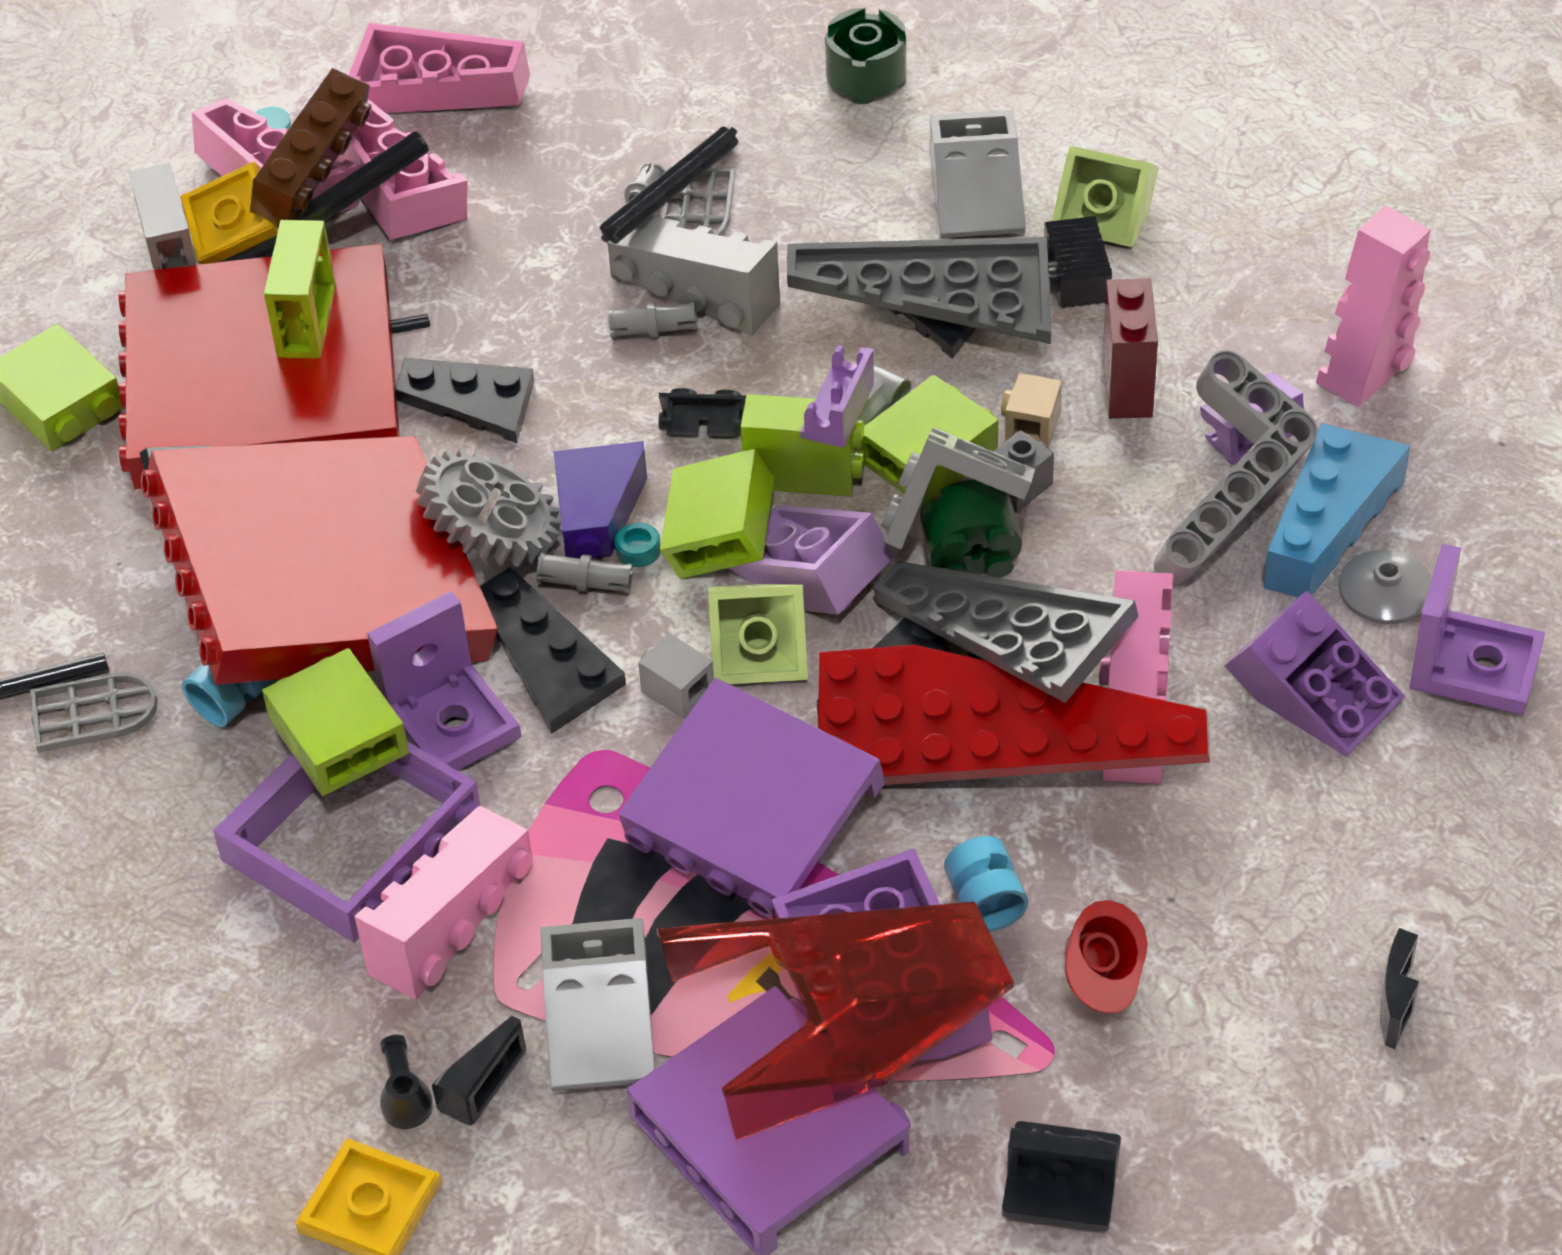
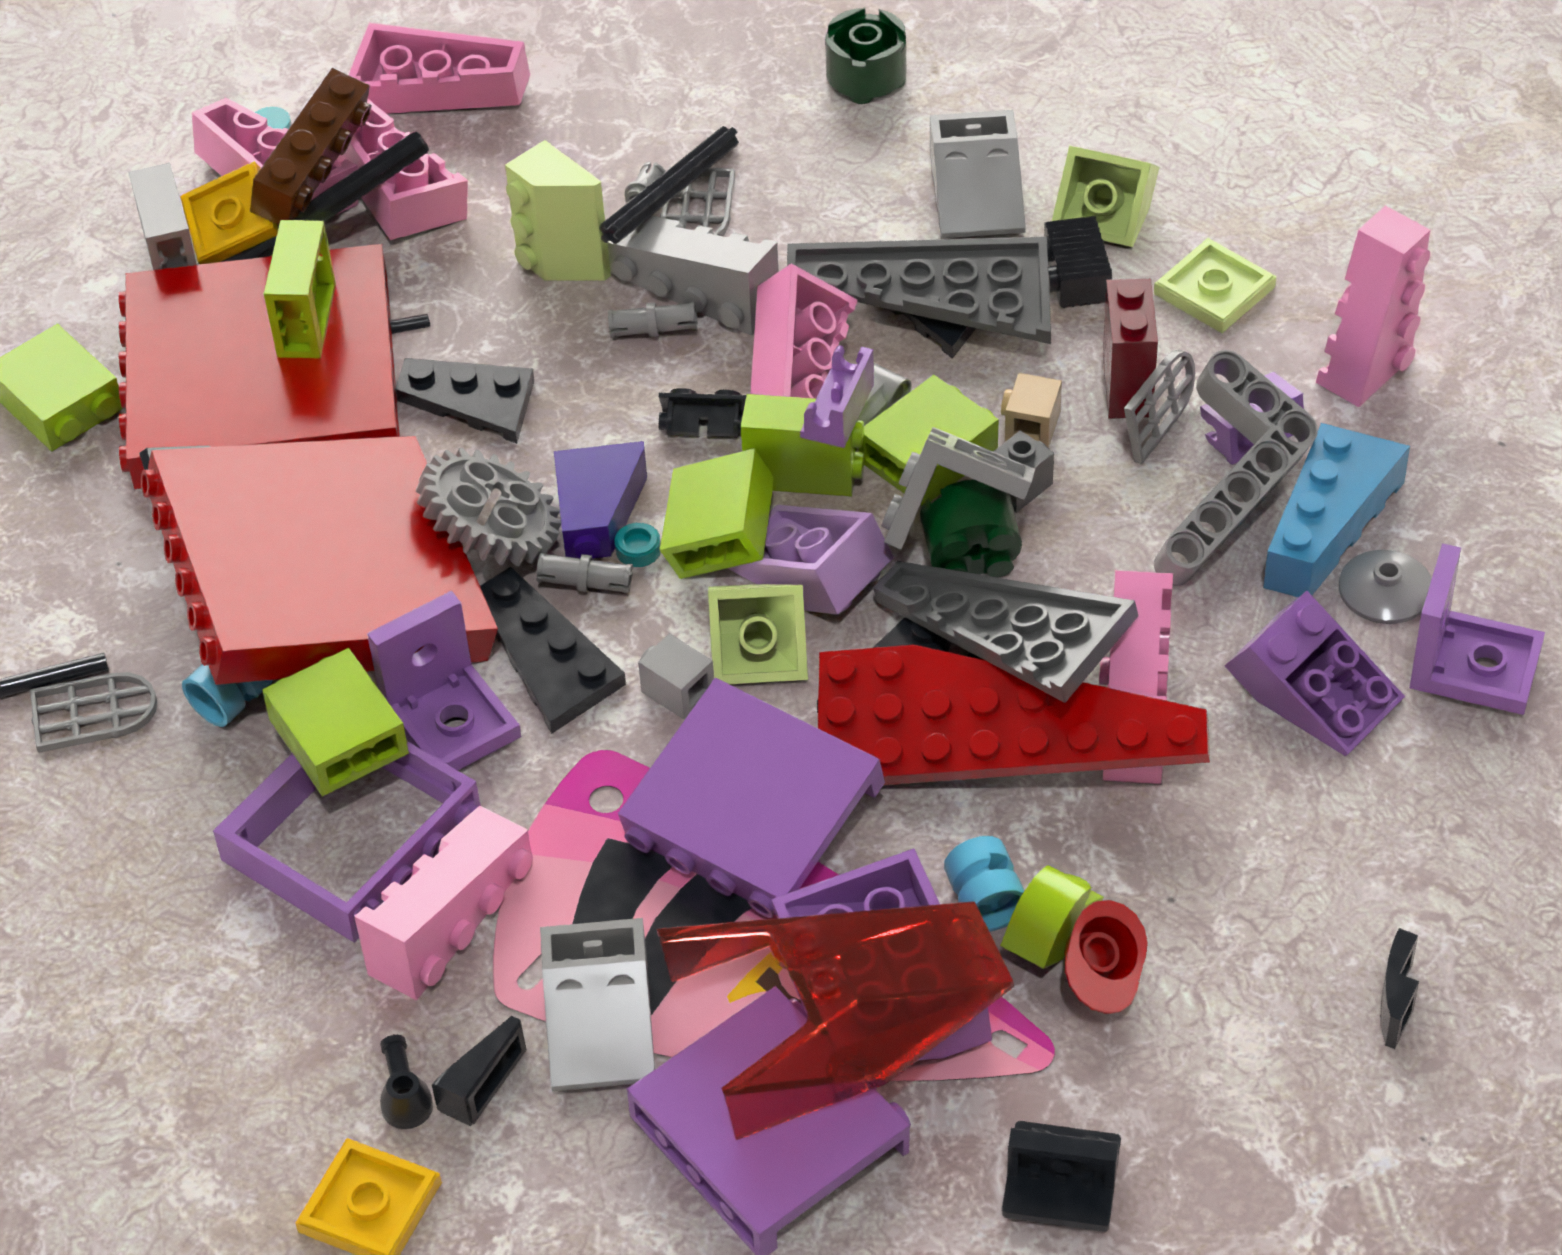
(557, 216): none -> yellowish green slope
(796, 333): none -> bright pink wedge
(1047, 916): none -> lime brick
(1185, 386): none -> light grey window
(1214, 285): none -> yellowish green tile

